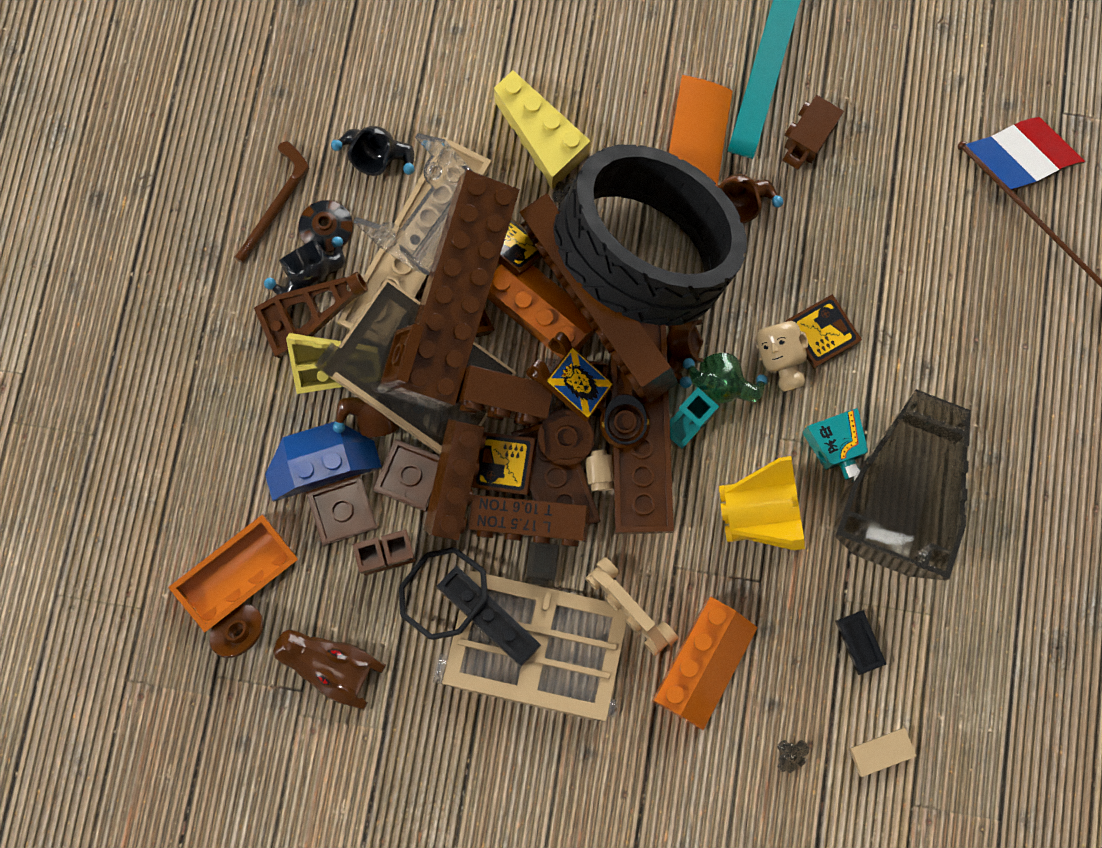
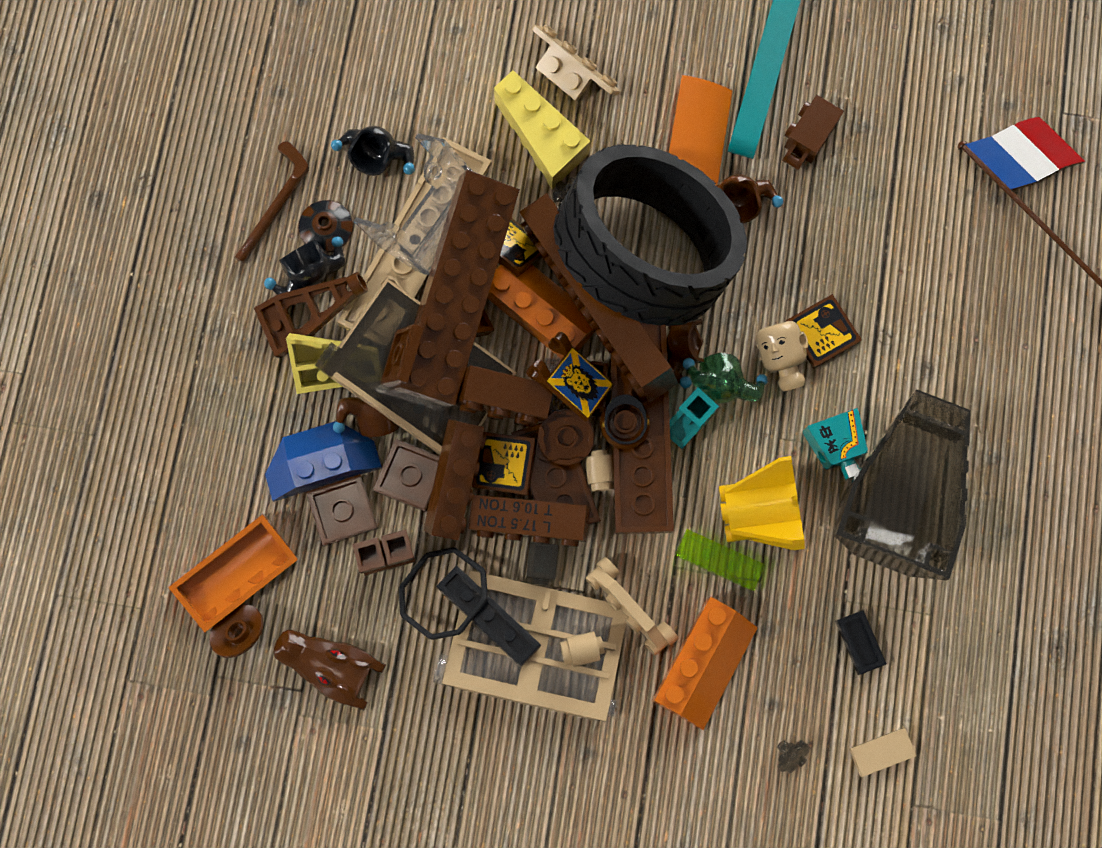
(568, 69): none -> tan bracket
(582, 649): none -> tan brick
(719, 560): none -> clear neon green tile

